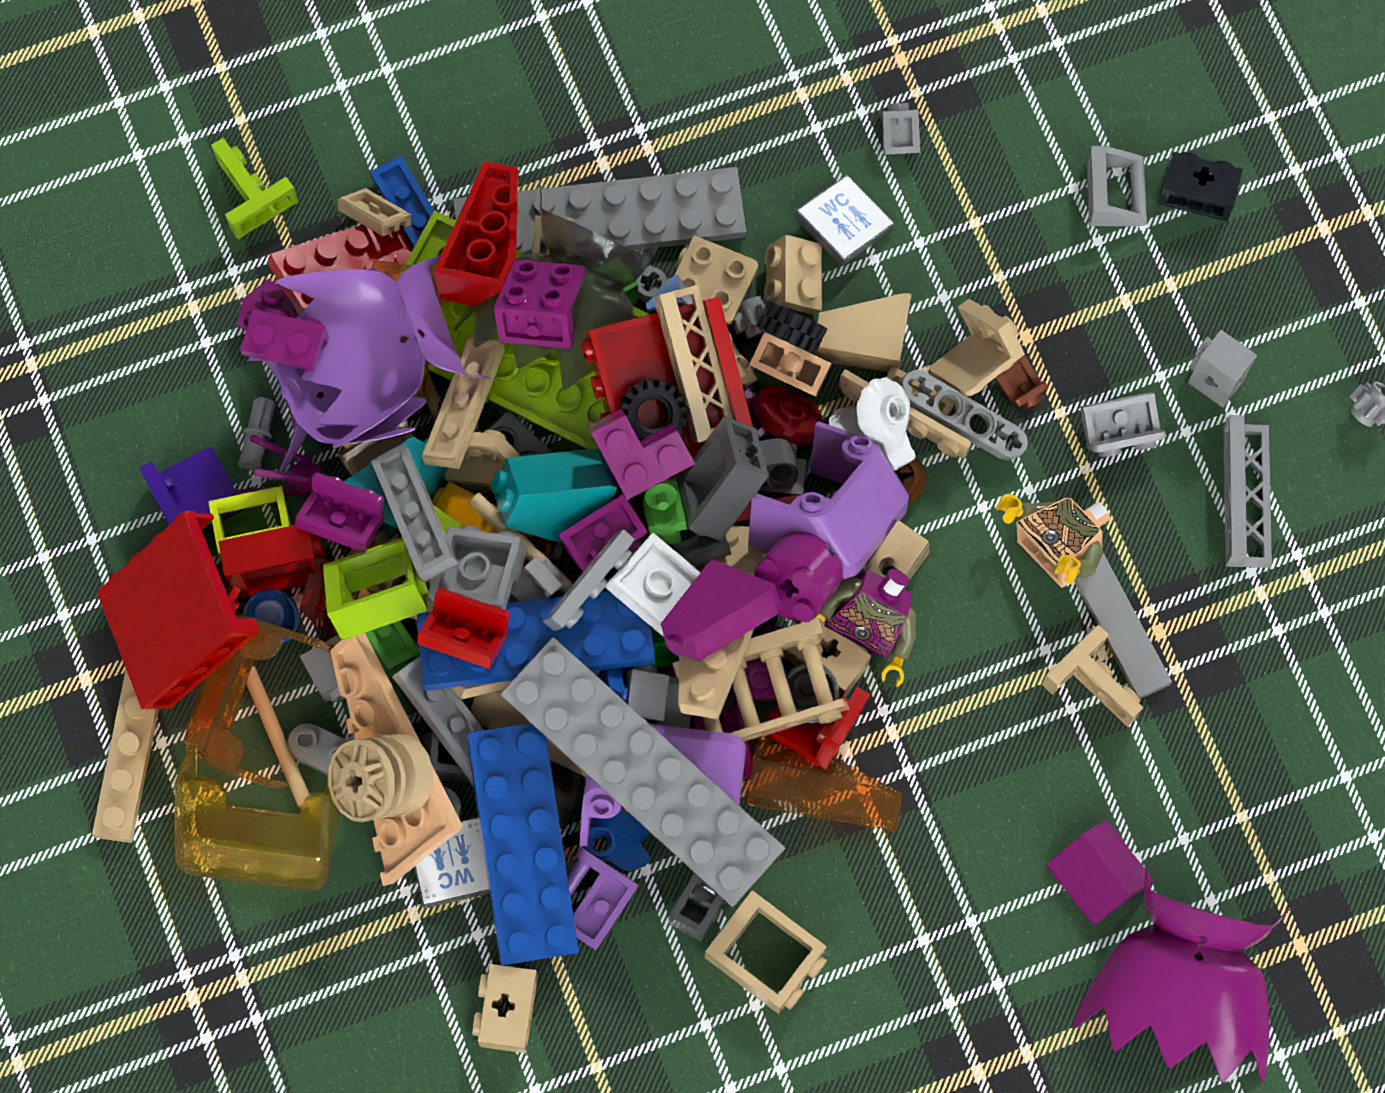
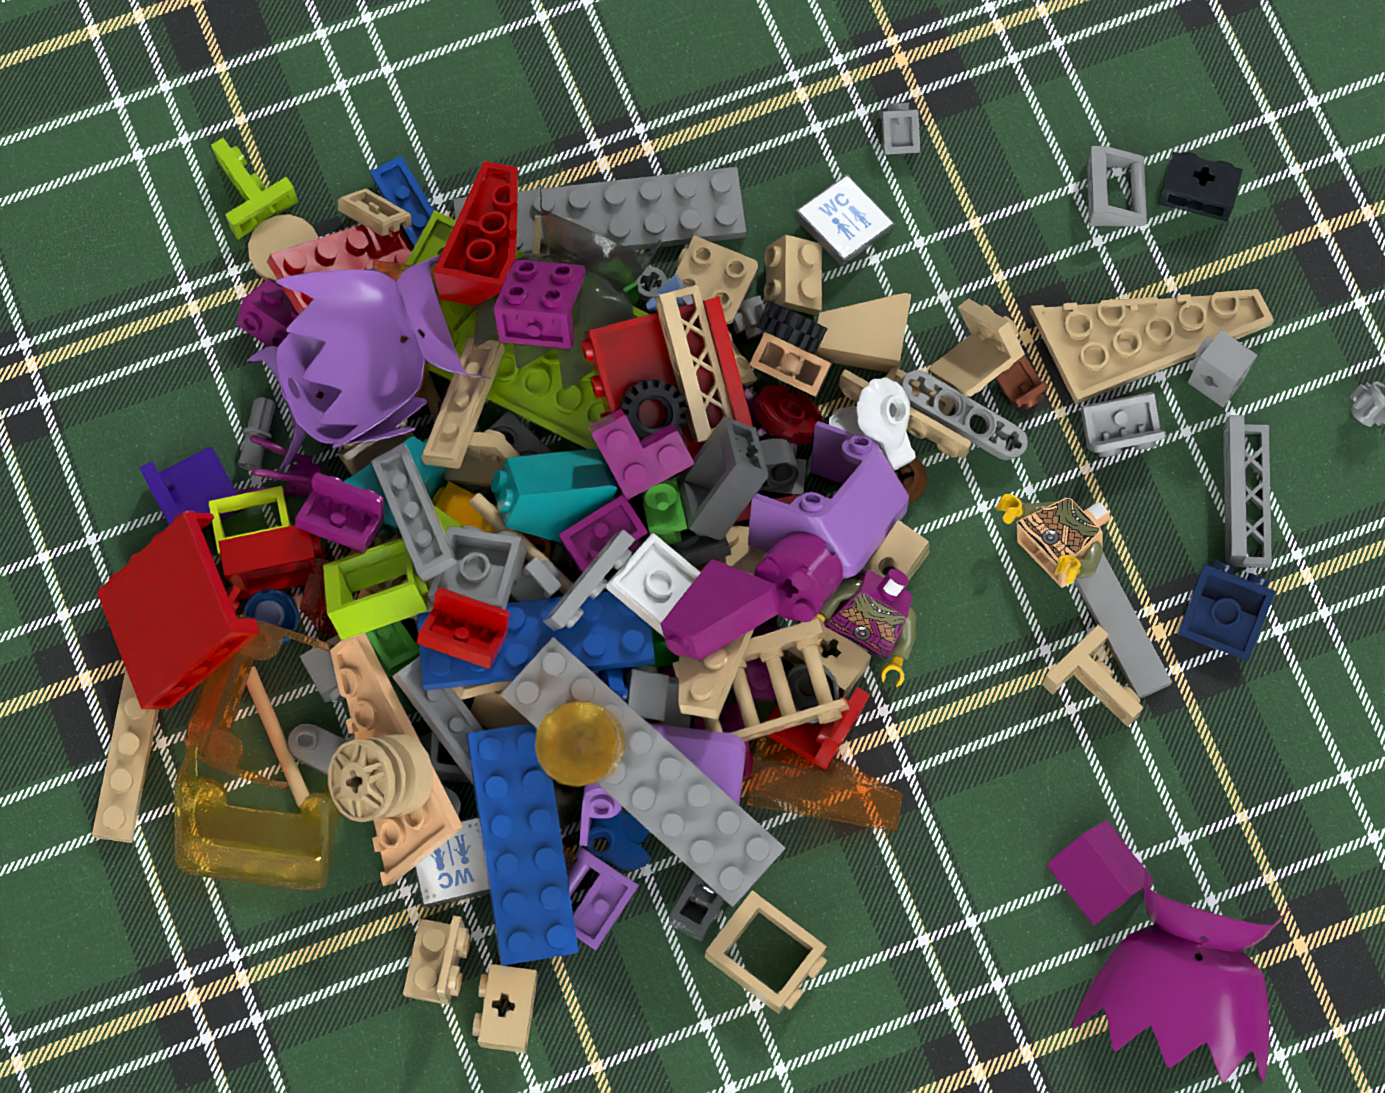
(276, 235): none -> tan tile
(284, 339): magenta bracket -> none
(435, 961): none -> tan bracket
(566, 762): none -> clear yellow wheel
(1134, 337): none -> tan wing
(1227, 609): none -> dark blue plate

